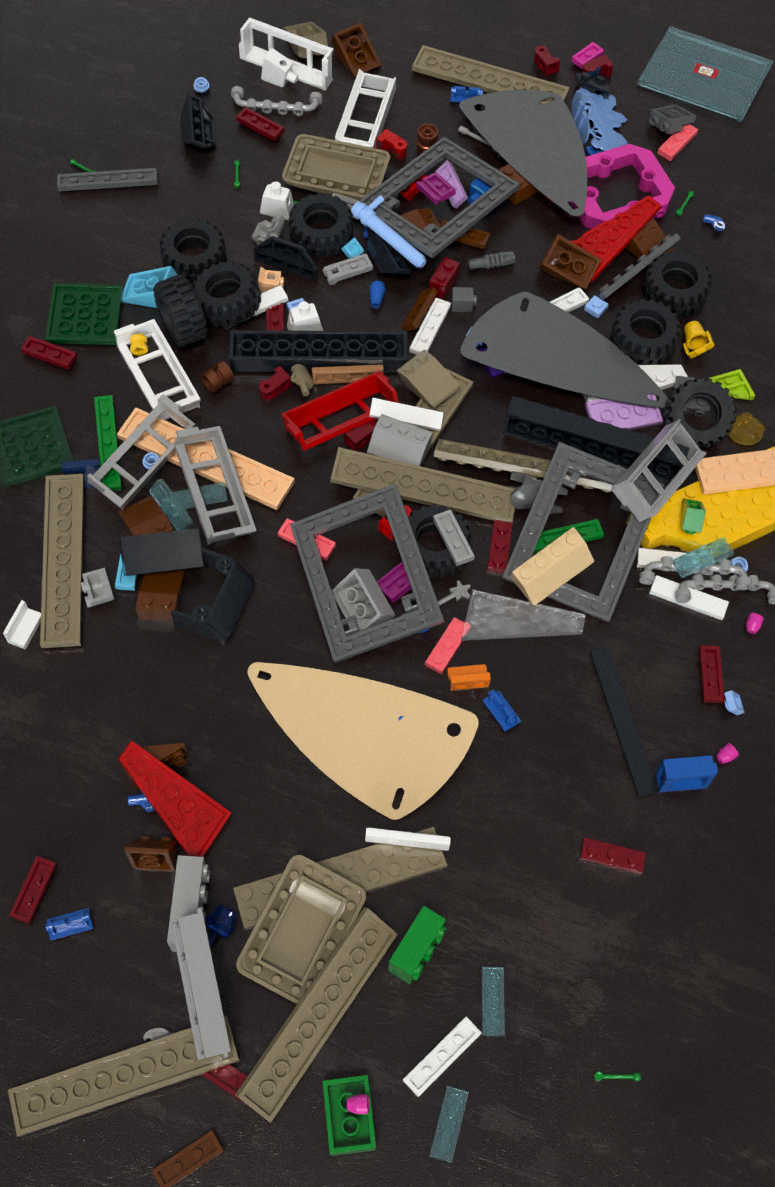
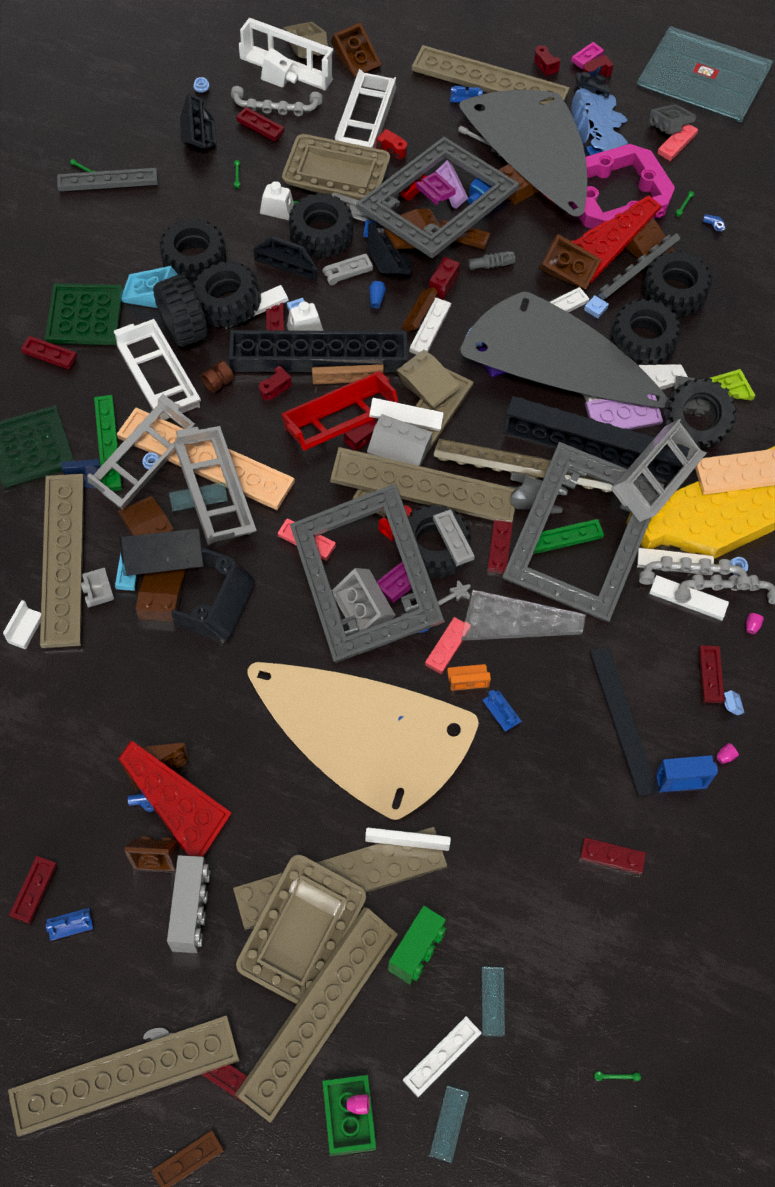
(138, 344): yellow wheel -> none
(170, 505): clear light blue plate -> none
(200, 986): light grey piece -> none
(221, 923): clear blue piece -> none
(267, 229): light grey cylinder -> none
(269, 279): light nougat window -> none
(302, 378): dark tan piece -> none
(352, 248): medium azure tile -> none
(369, 218): light blue cylinder -> none
(426, 137): copper wheel -> none
(463, 299): dark grey brick -> none
(552, 566): tan slope -> none
(692, 516): slope -> none
(696, 339): yellow piece -> none
(702, 557): clear light blue plate -> none
(747, 430): clear yellow dish -> none

